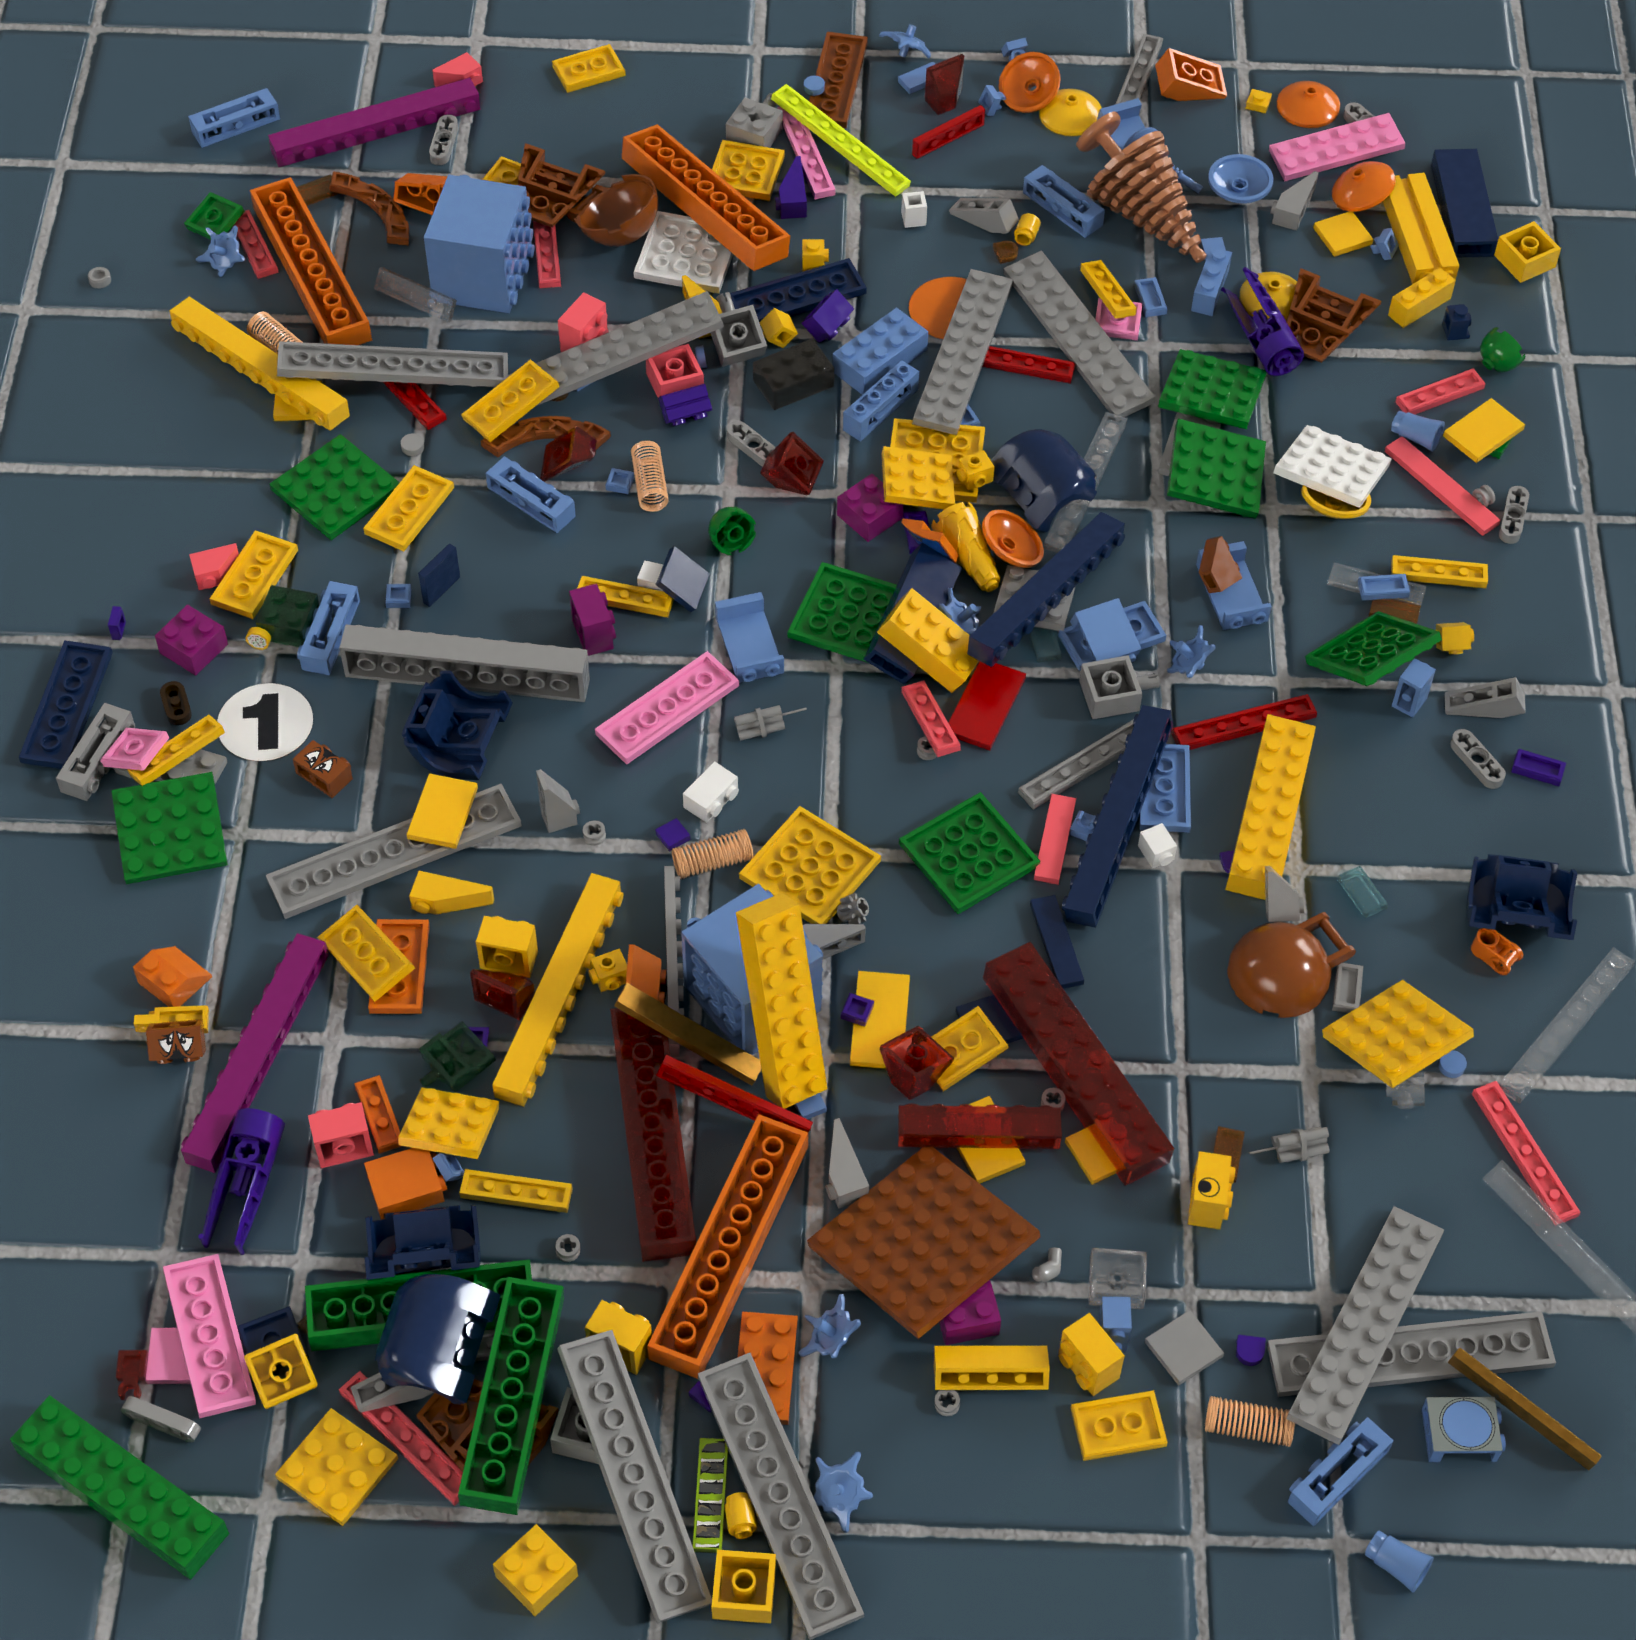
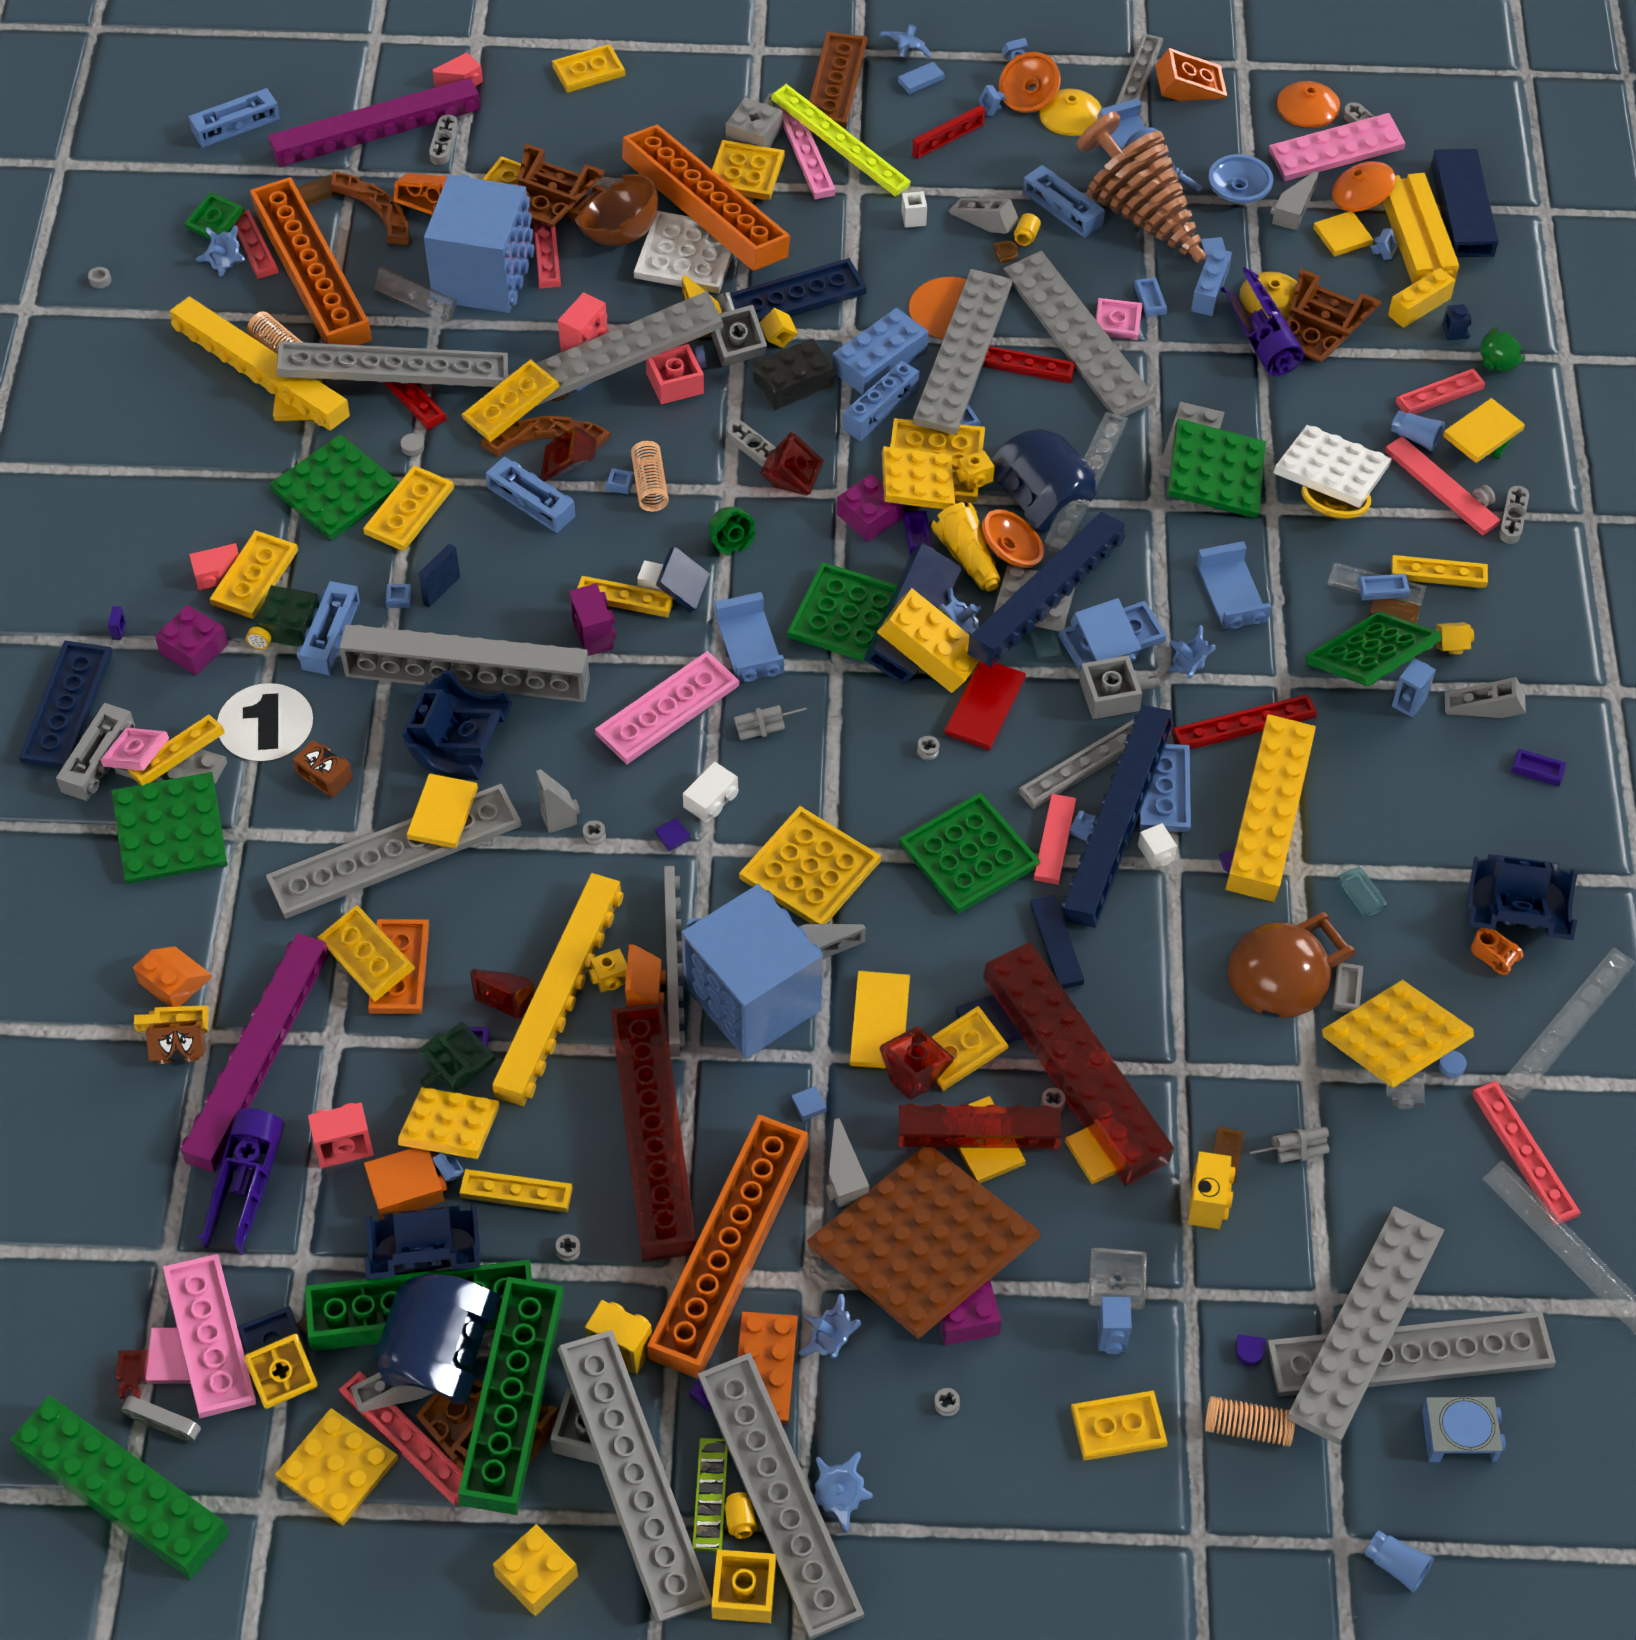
(177, 704): dark brown plate -> none
(378, 1113): orange tile -> none
(445, 894): yellow slope -> none
(507, 946): yellow brick -> none
(685, 404): dark purple brick -> none
(689, 1034): pearl gold tile -> none
(712, 857): light nougat piece -> none
(727, 1094): red tile -> none
(782, 1000): yellow brick -> none
(792, 193): dark purple slope -> none
(813, 254): yellow brick -> none
(814, 85): medium blue tile -> none
(828, 316): dark purple brick -> none
(853, 909): light grey gear -> none
(857, 1009): dark purple tile -> none
(931, 718): coral tile -> none
(933, 539): orange slope -> none
(944, 84): clear red slope -> none
(991, 1368): yellow brick -> none
(1049, 1269): light grey arm -> none
(1090, 1354): yellow brick -> none
(1108, 289): yellow plate -> none
(1184, 1347): light grey tile -> none
(1212, 389): green plate -> none
(1218, 566): dark orange slope -> none
(1258, 101): yellow plate -> none
(1281, 898): light grey slope -> none
(1308, 1501): medium blue brick -> none
(1479, 769): light grey beam -> none
(1524, 1409): pearl gold tile -> none
(1527, 251): yellow brick -> none

